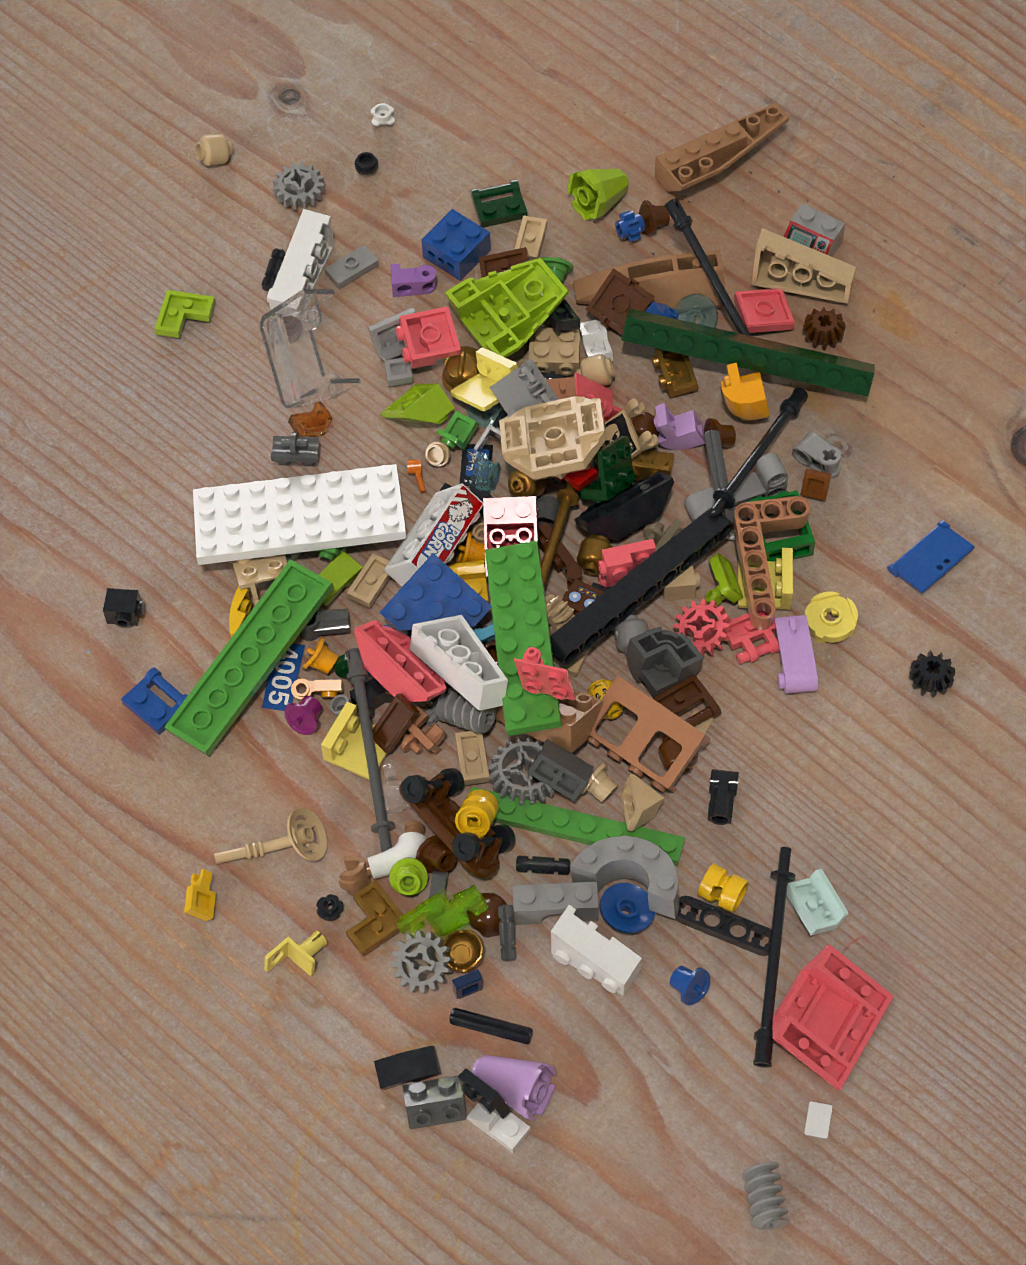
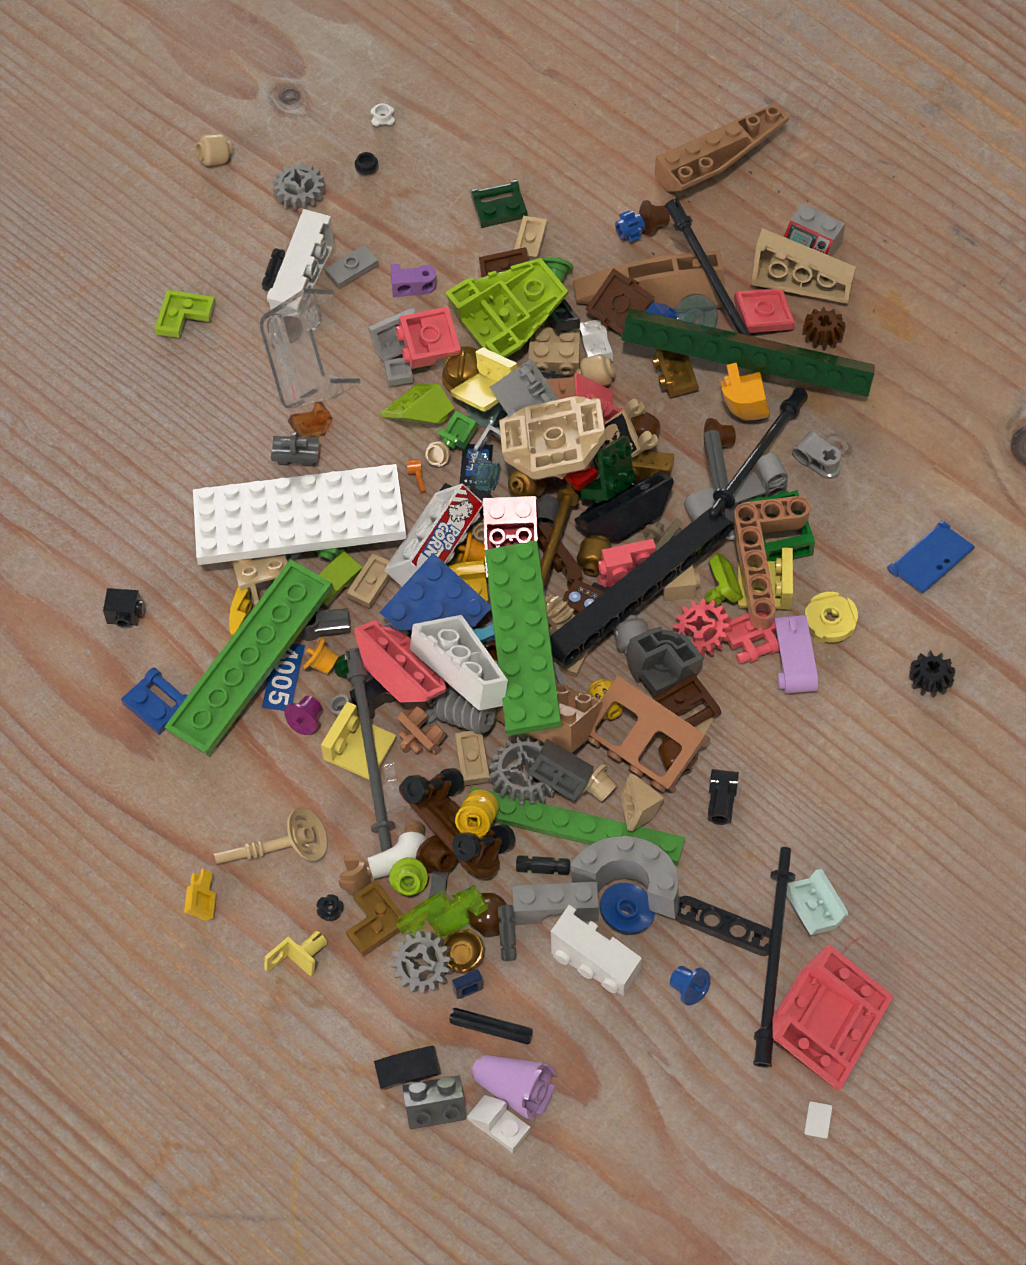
(326, 688): plate -> none
(394, 723): reddish brown tile -> none
(456, 244): blue piece -> none
(479, 1091): black hinge -> none
(543, 678): coral hinge -> none
(596, 191): lime cone -> none
(678, 431): lavender brick -> none
(724, 888): yellow wheel -> none
(763, 1196): light grey piece -> none
(816, 484): dark orange tile -> none

